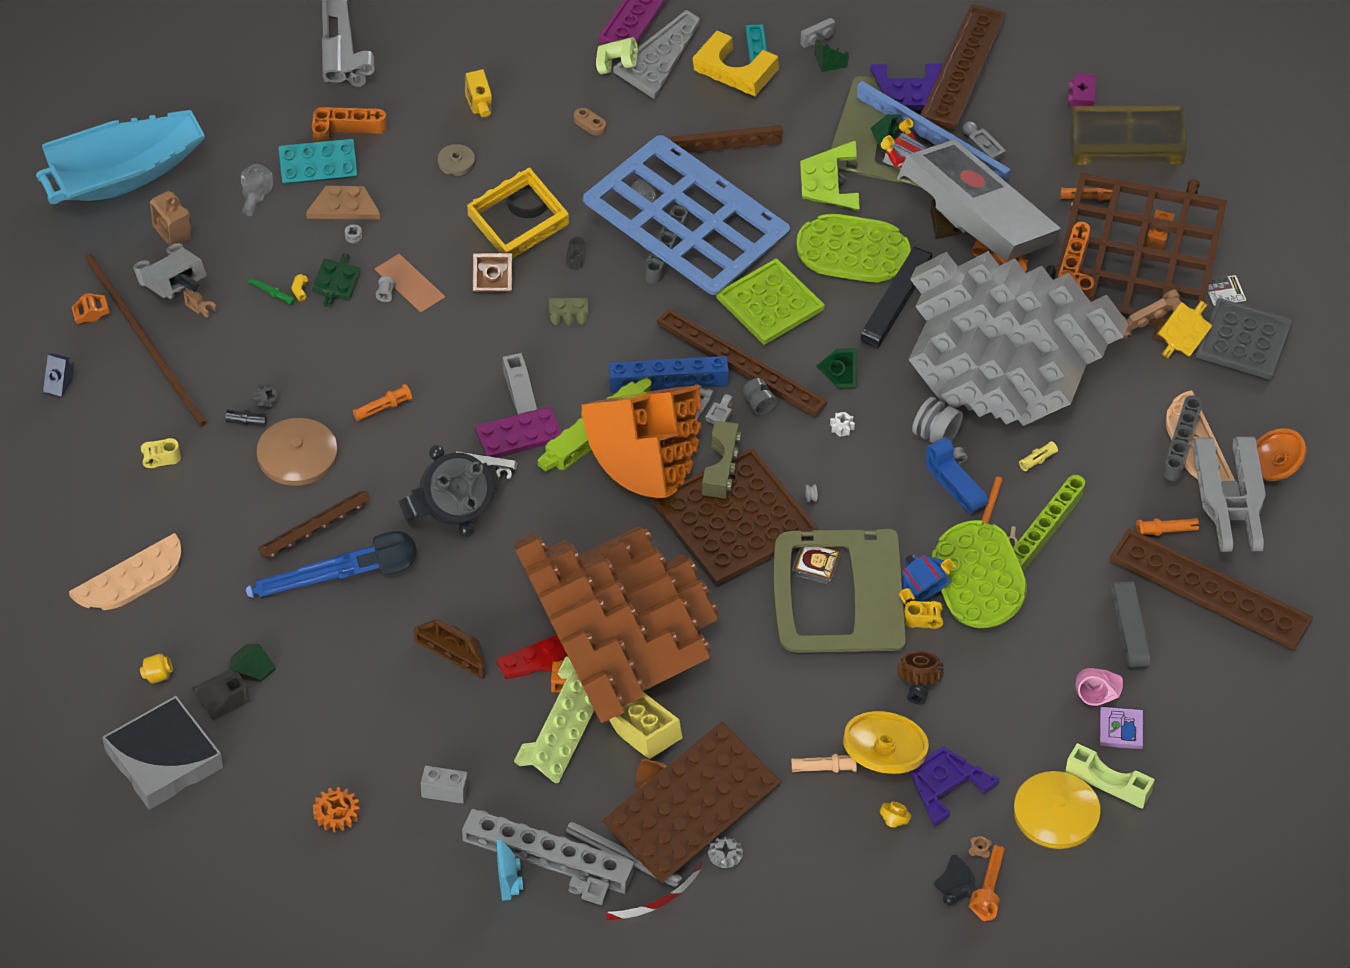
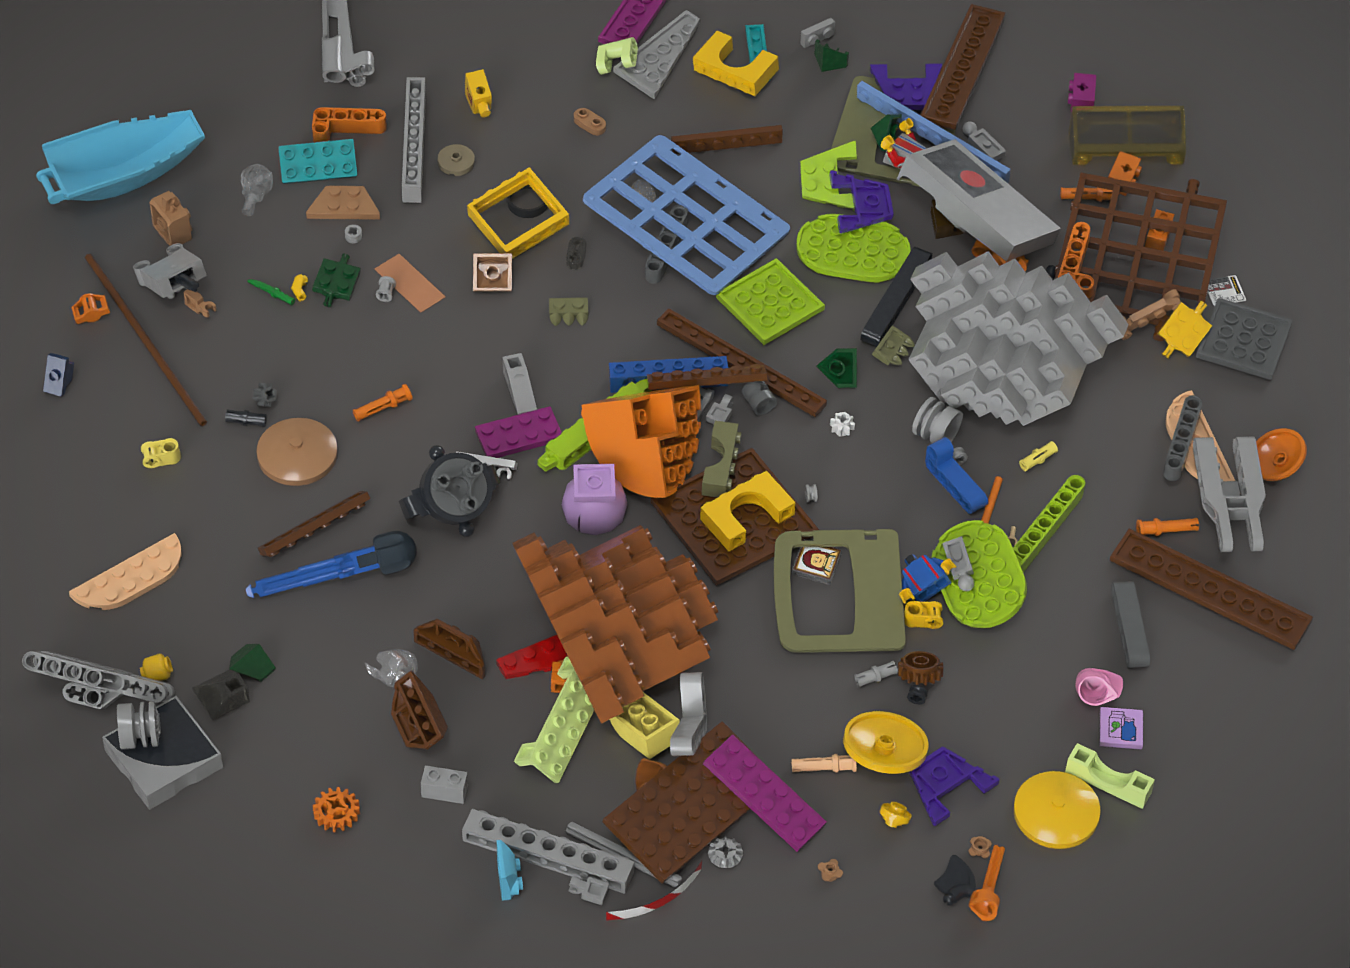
(91, 677): none -> light grey beam
(138, 725): none -> light grey wheel
(394, 666): none -> clear helmet
(413, 140): none -> light grey brick
(417, 713): none -> reddish brown wedge
(594, 499): none -> lavender plate
(694, 721): none -> light grey beam
(701, 377): none -> reddish brown plate
(759, 490): none -> yellow arch
(764, 793): none -> magenta plate
(830, 875): none -> medium nougat plate
(870, 201): none -> dark purple wing
(875, 674): none -> light grey pin
(892, 346): none -> olive plate
(957, 552): none -> light grey plate
(1126, 168): none -> orange brick

